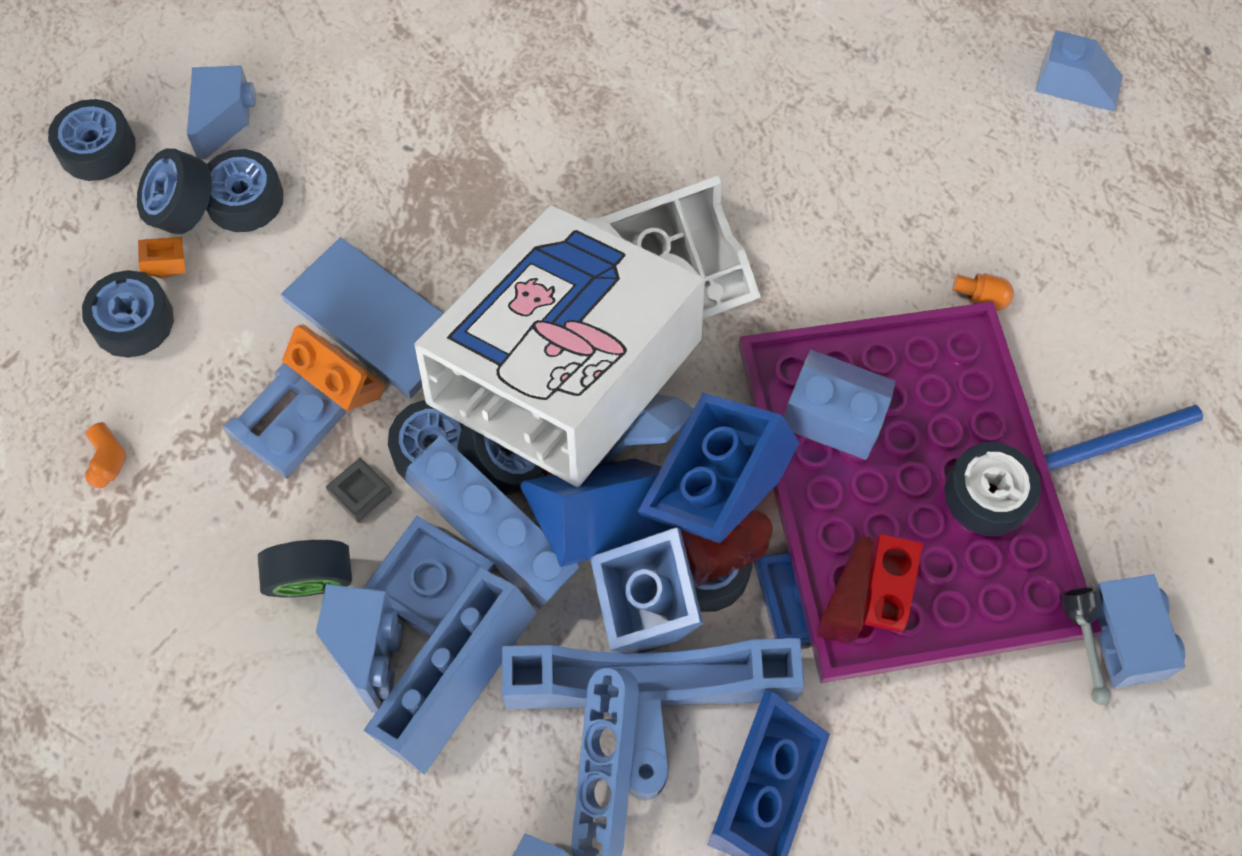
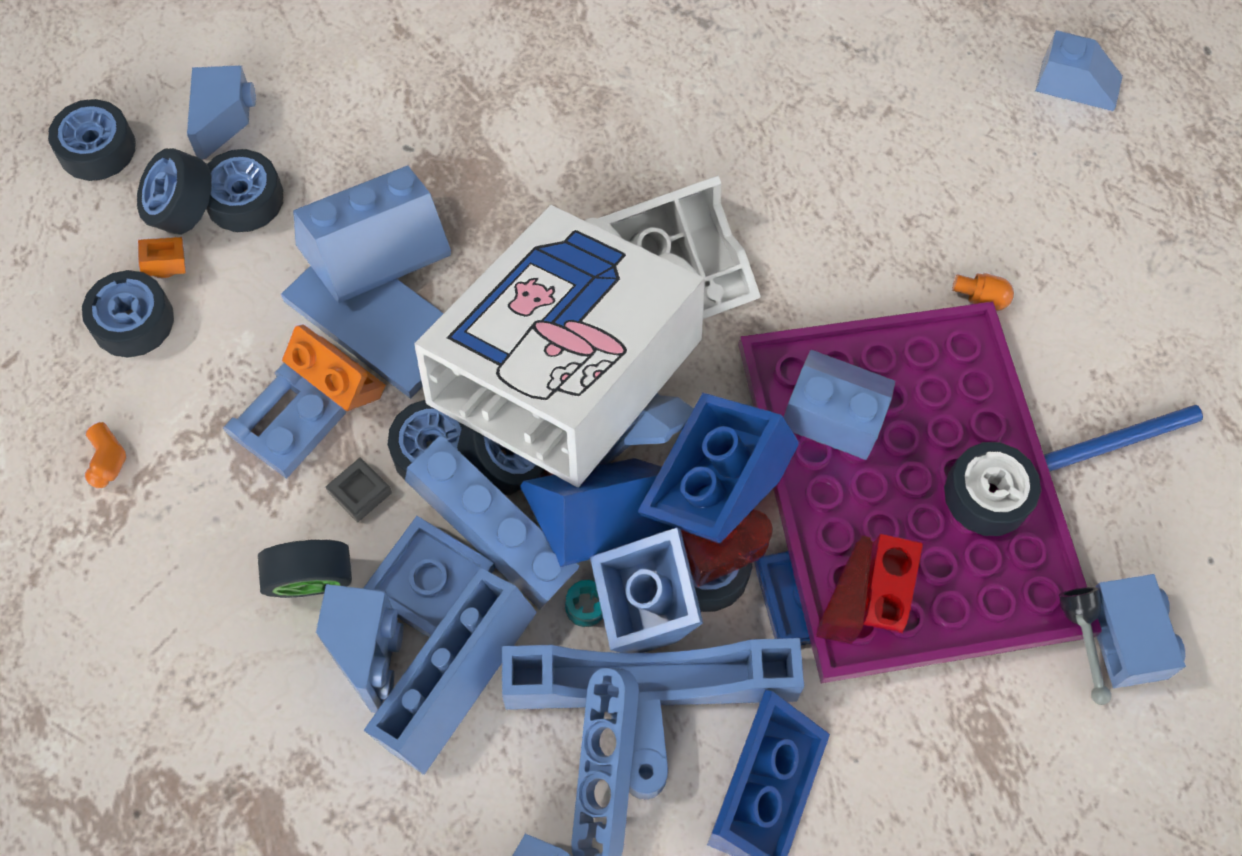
(371, 233): none -> medium blue slope
(572, 598): none -> teal bush

